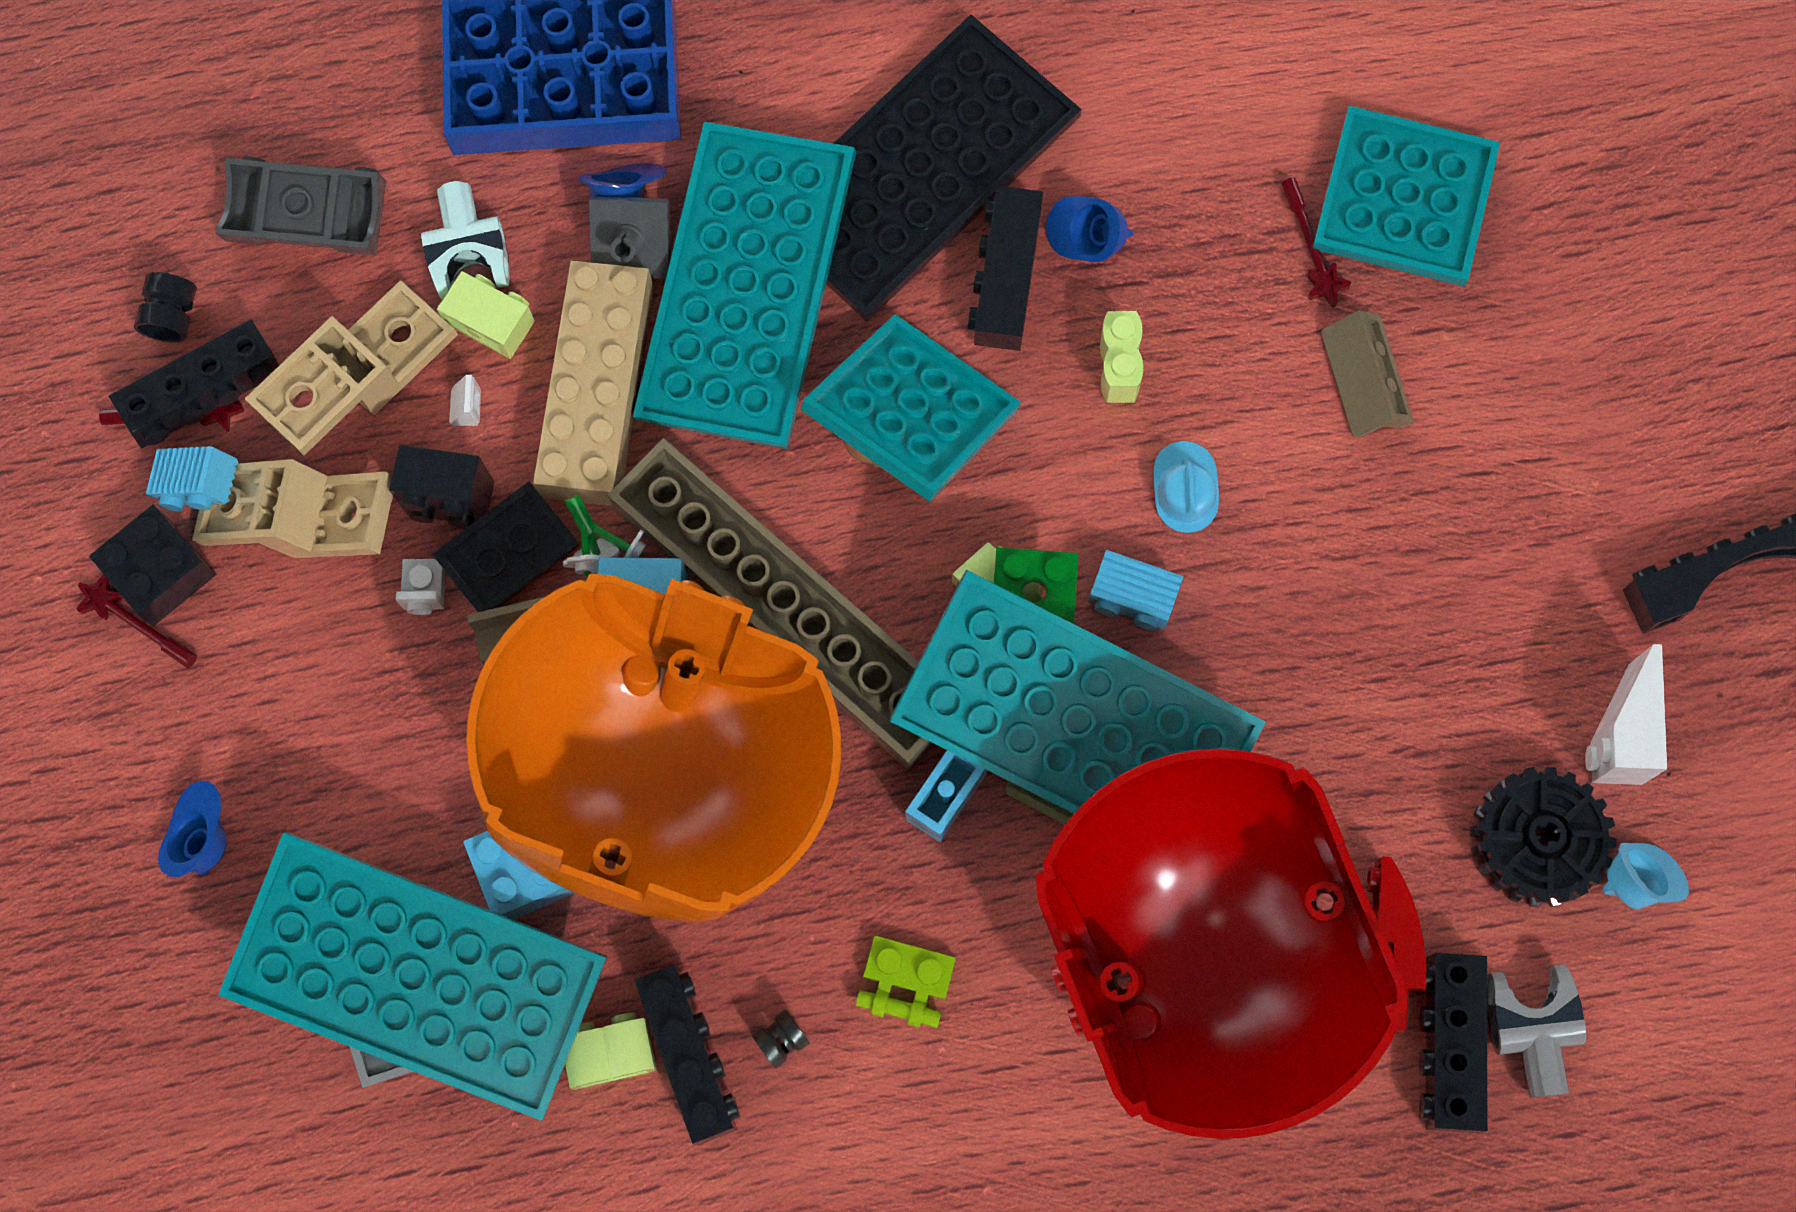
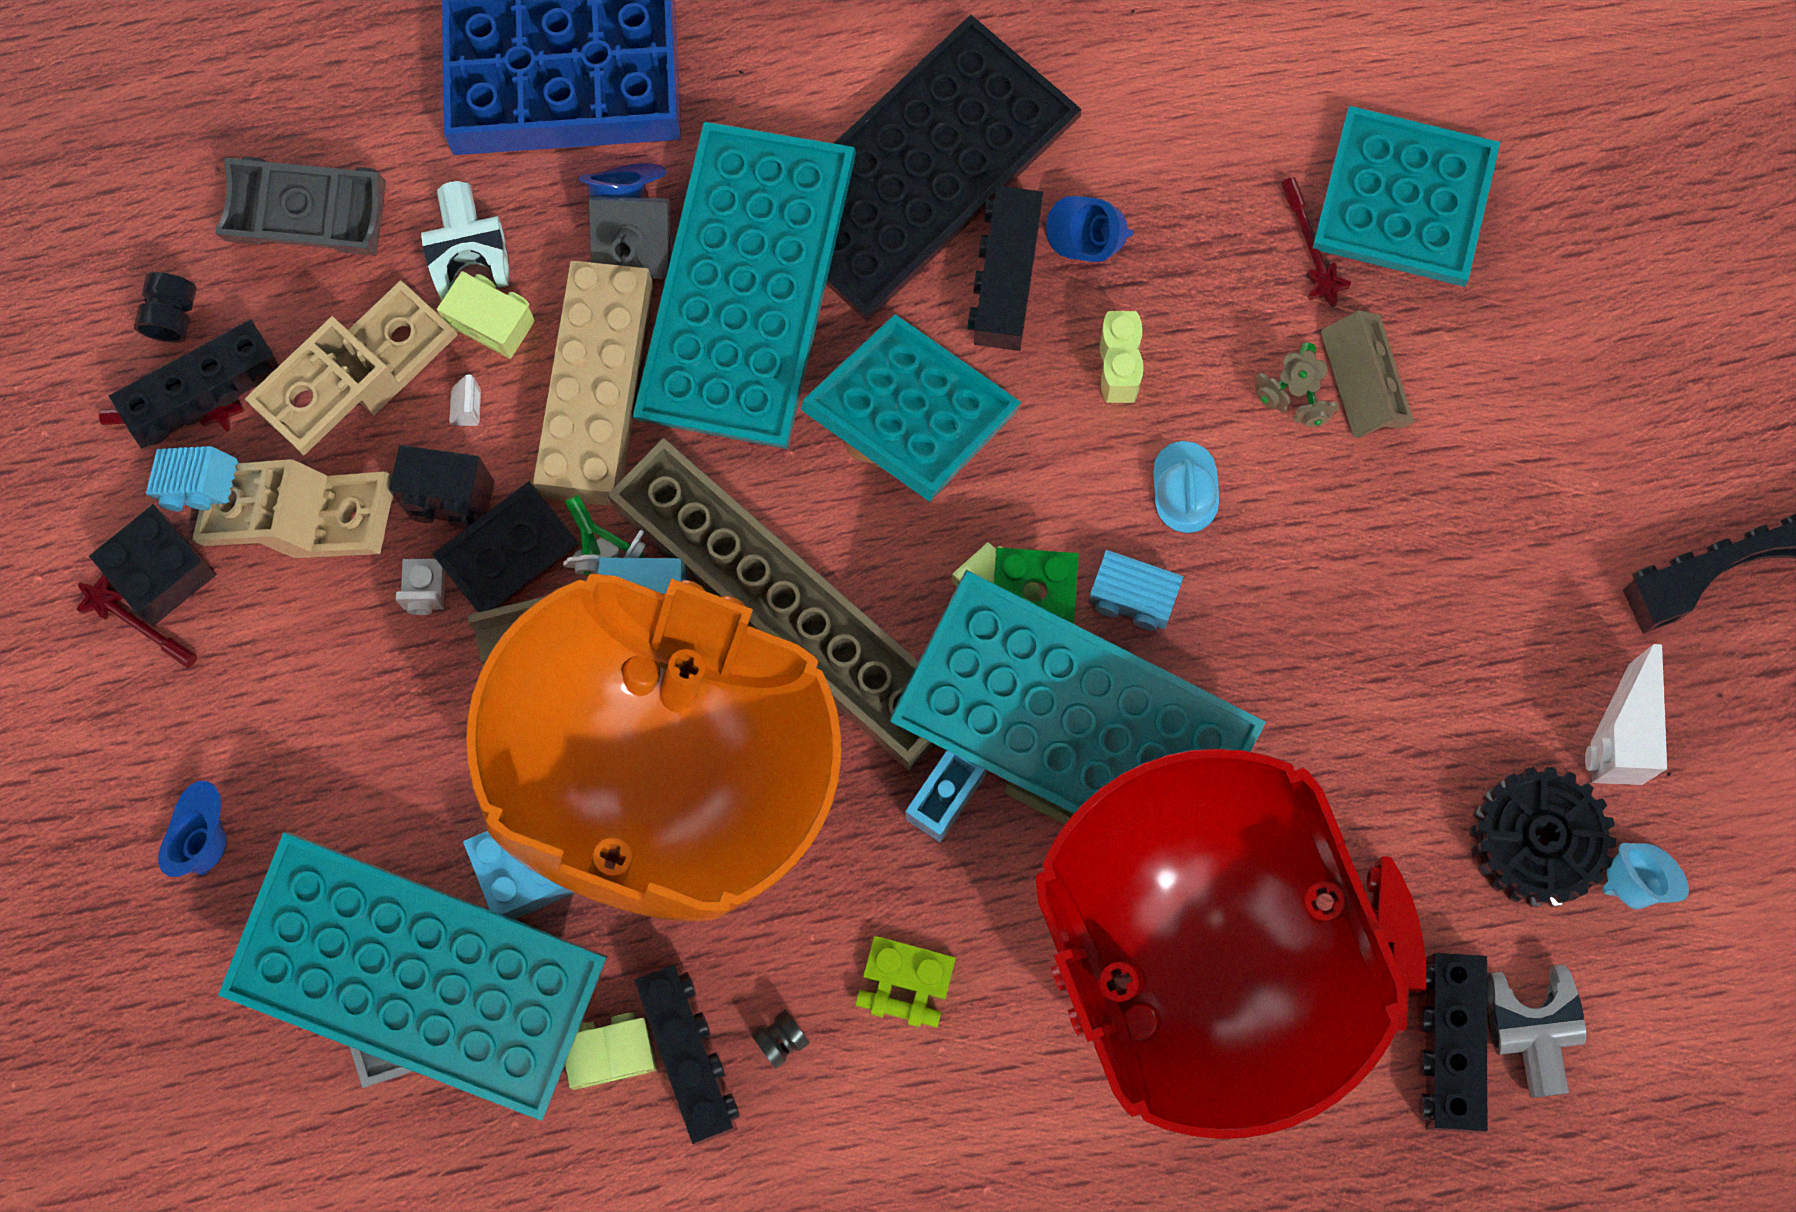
(1303, 376): none -> dark tan plant

